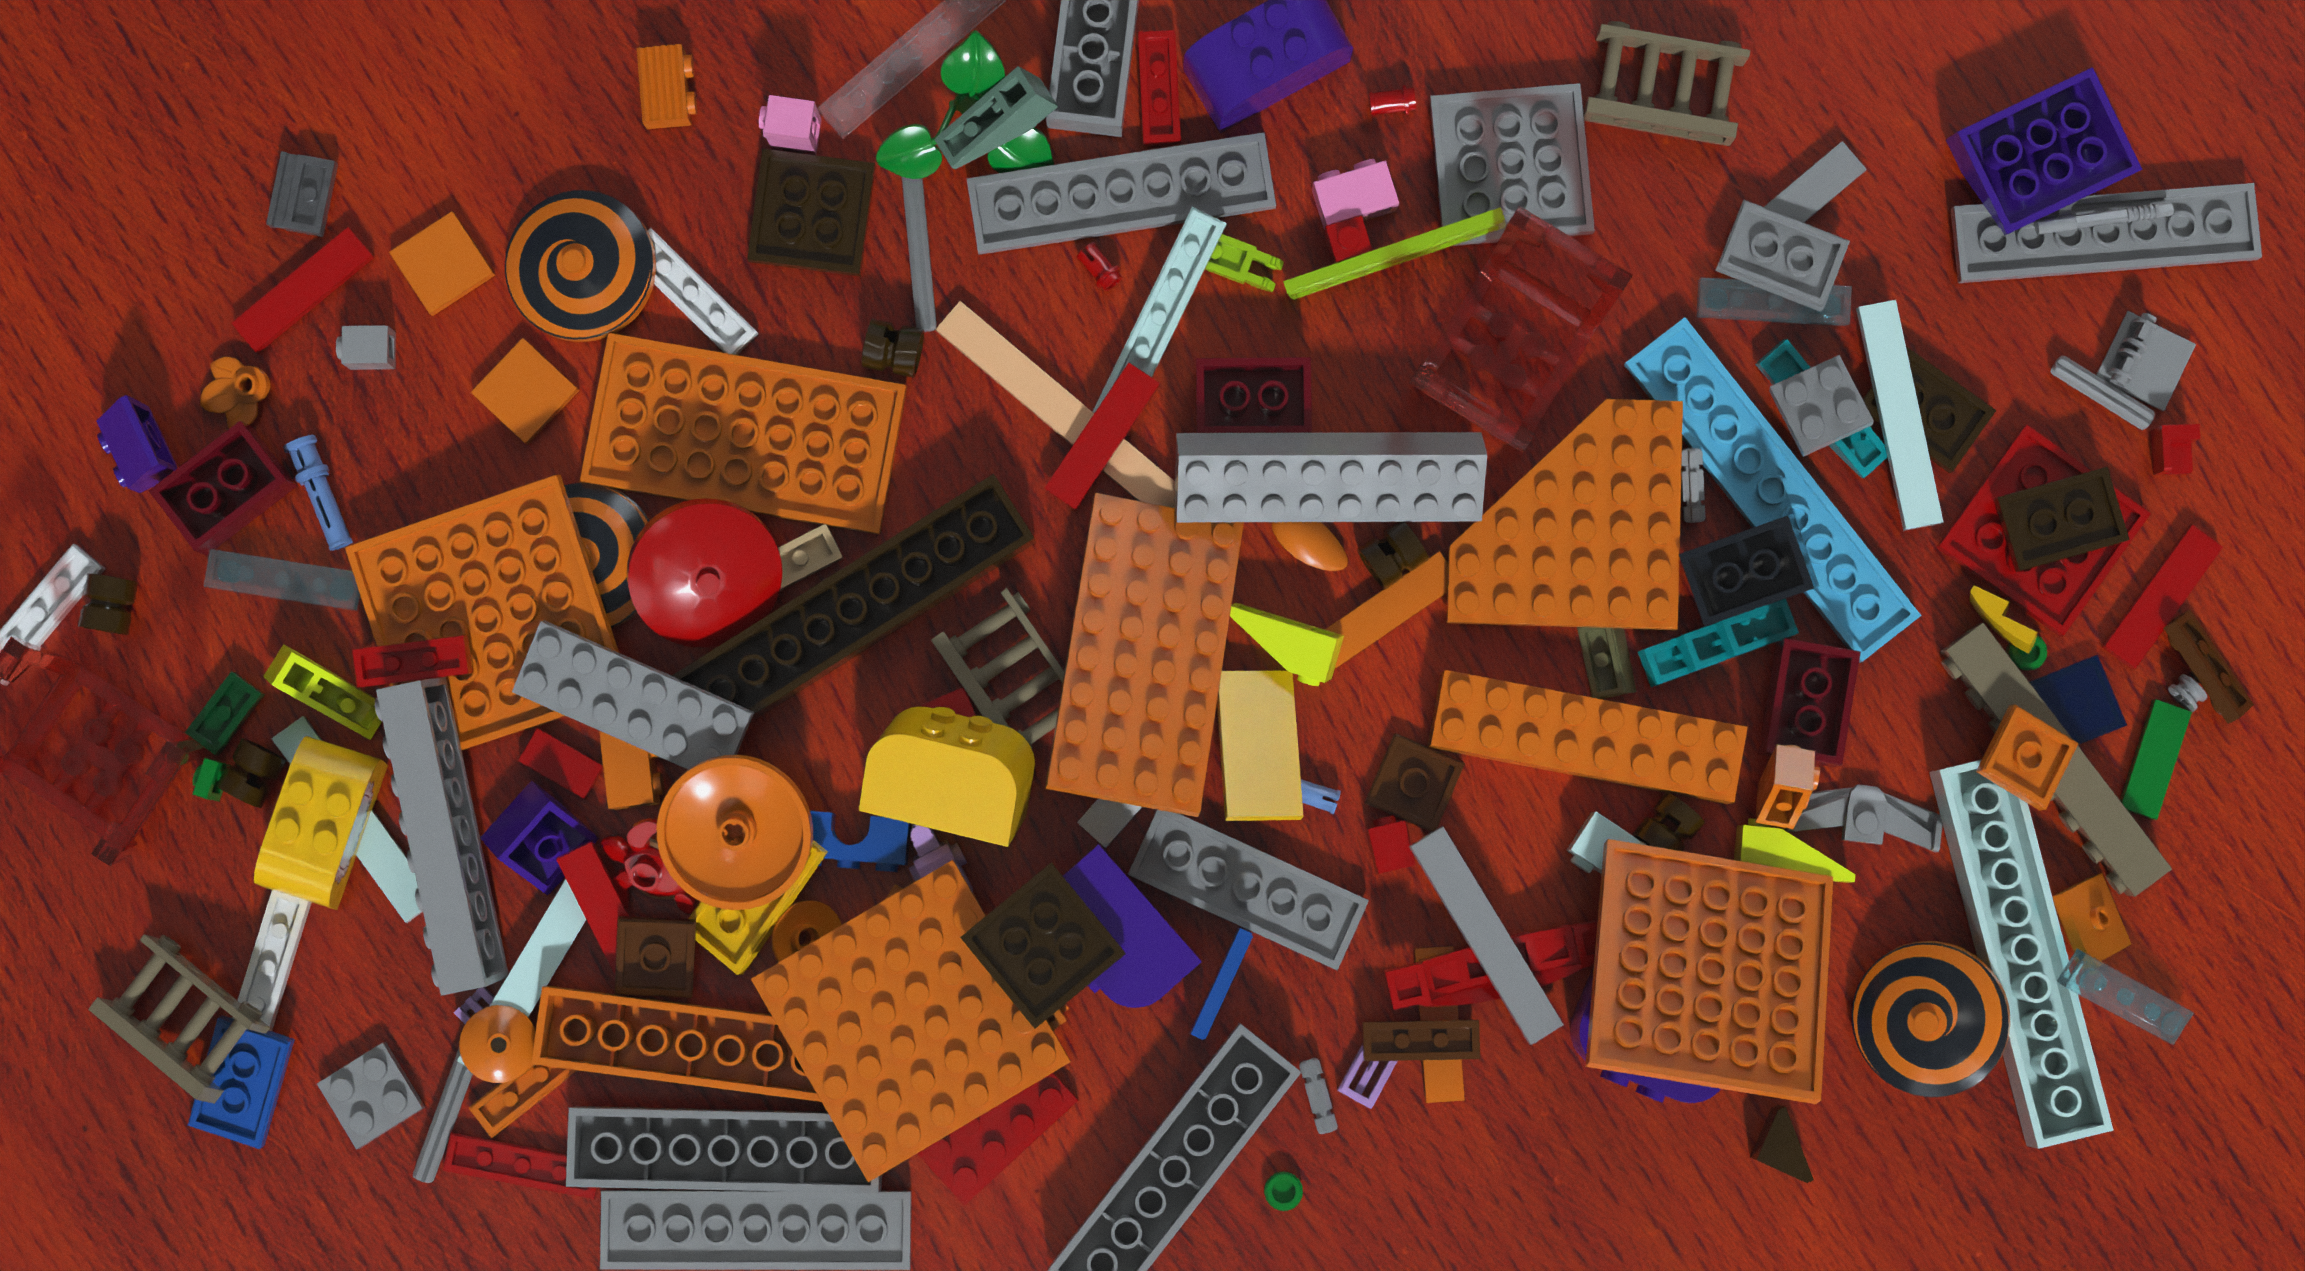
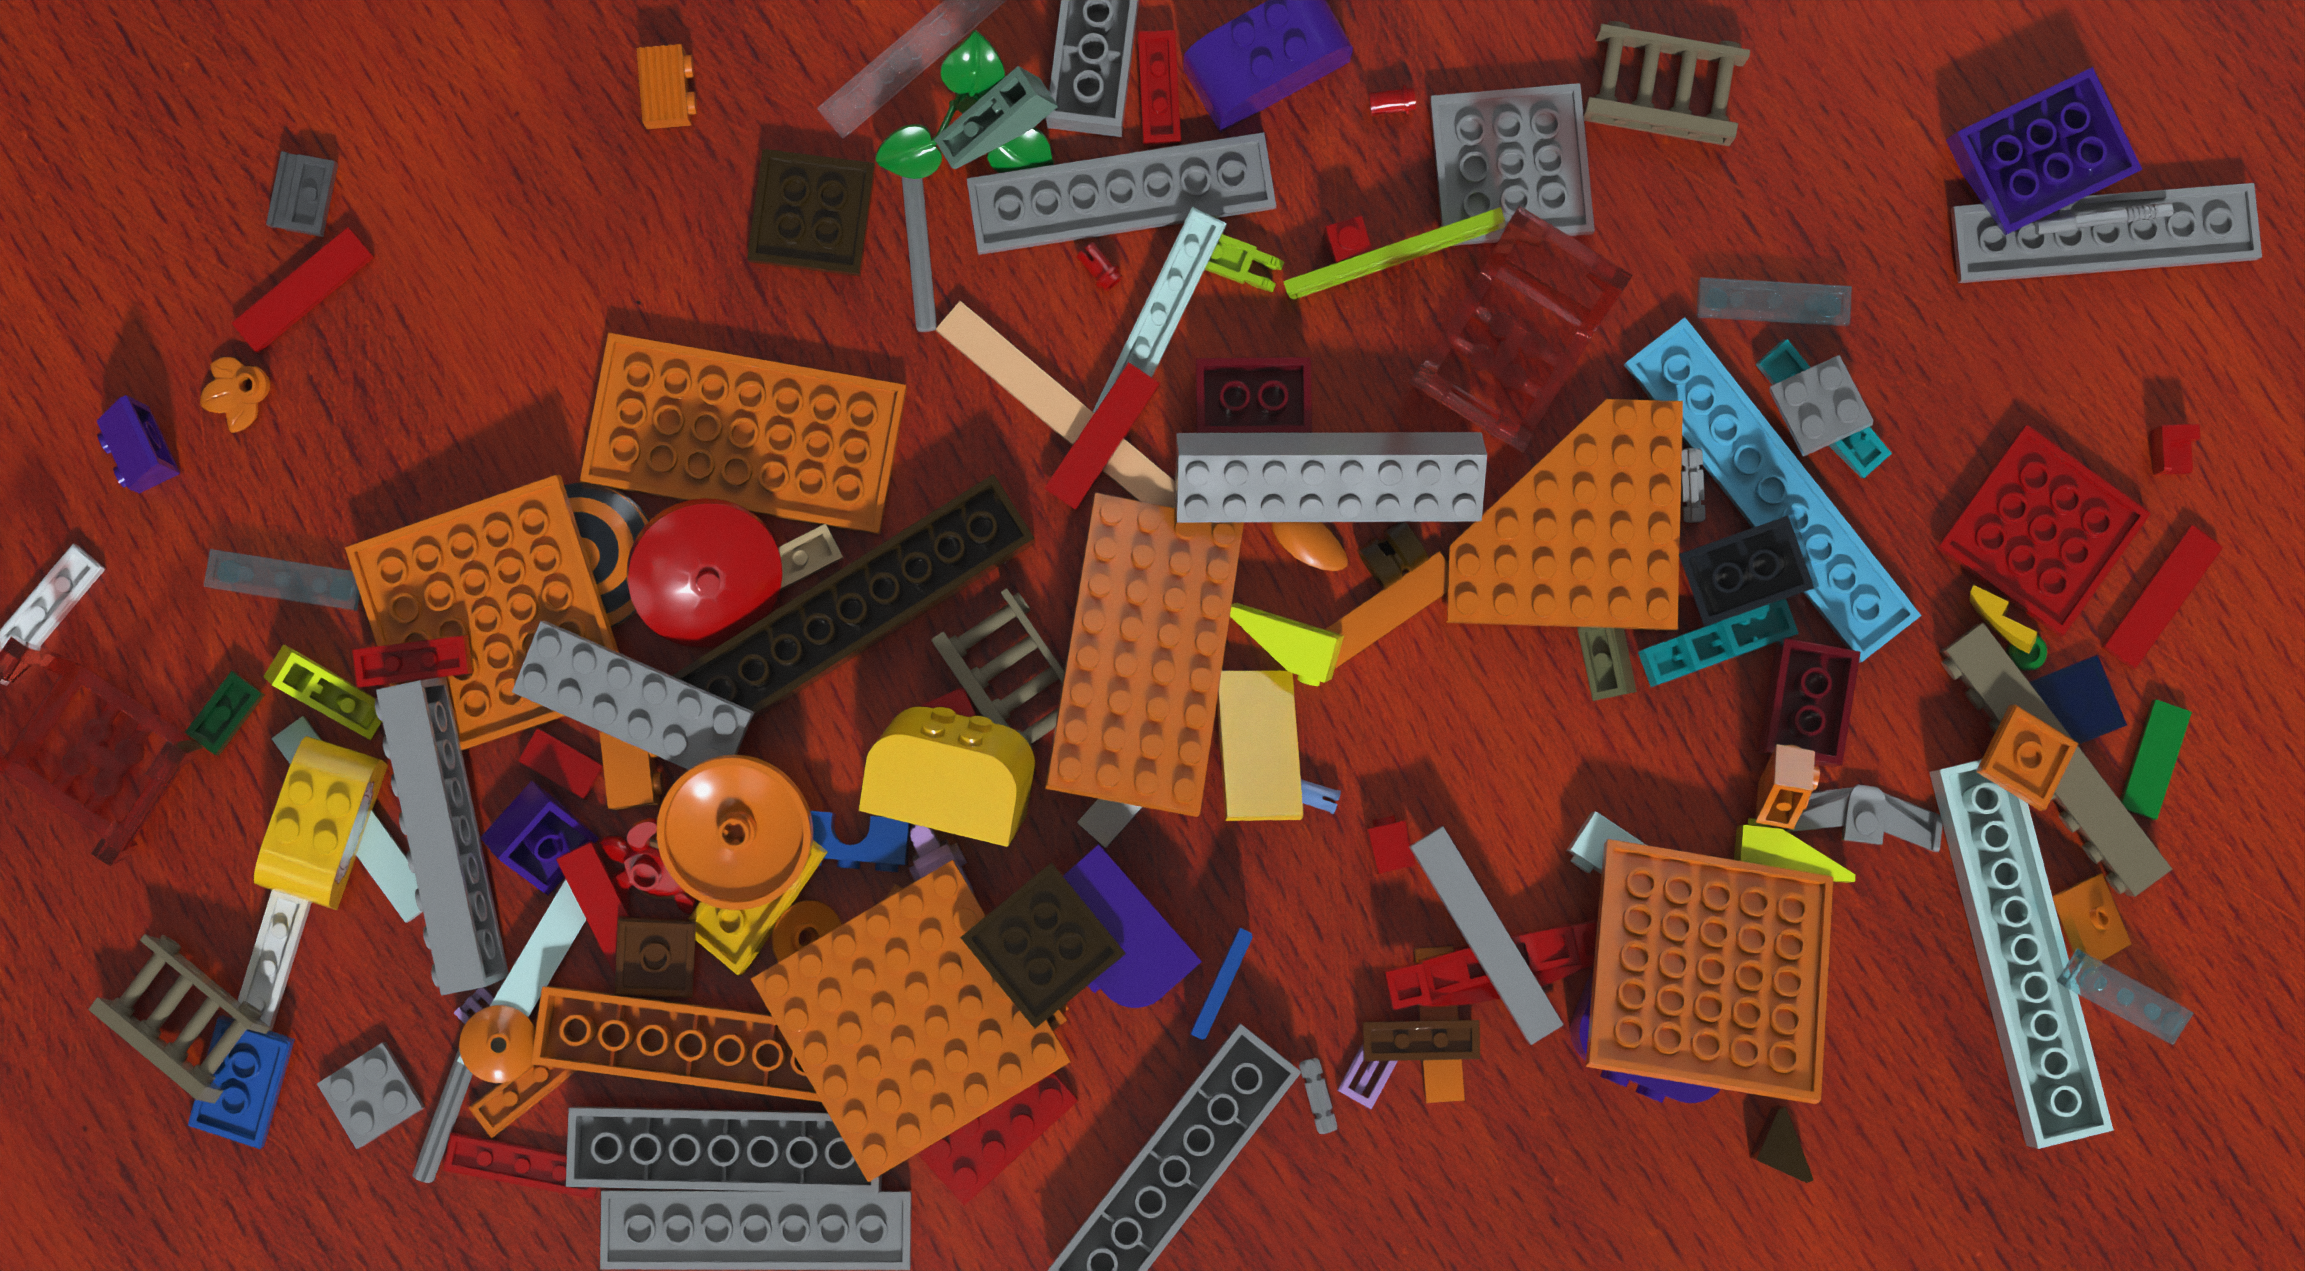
(108, 604): dark brown wheel -> none
(206, 778): green plate -> none
(223, 488): dark red brick -> none
(254, 759): dark brown wheel -> none
(313, 475): medium blue pin -> none
(367, 347): light grey brick -> none
(442, 263): orange tile -> none
(525, 391): orange tile -> none
(580, 266): dish -> none
(699, 300): white tile -> none
(791, 124): bright pink brick -> none
(892, 348): dark brown wheel -> none
(1248, 887): light grey plate -> none
(1283, 1191): green tile -> none
(1359, 192): bright pink brick -> none
(1414, 783): reddish brown tile -> none
(1587, 737): orange brick -> none
(1656, 834): dark brown wheel -> none
(1782, 255): light grey tile -> none
(1818, 184): light grey tile -> none
(1899, 415): light aqua tile -> none
(1931, 1018): dish -> none
(1948, 412): dark brown plate -> none
(2061, 519): dark brown plate -> none
(2102, 392): light grey axle -> none
(2145, 360): light grey hinge -> none
(2187, 692): light grey bush -> none
(2208, 666): reddish brown plate -> none

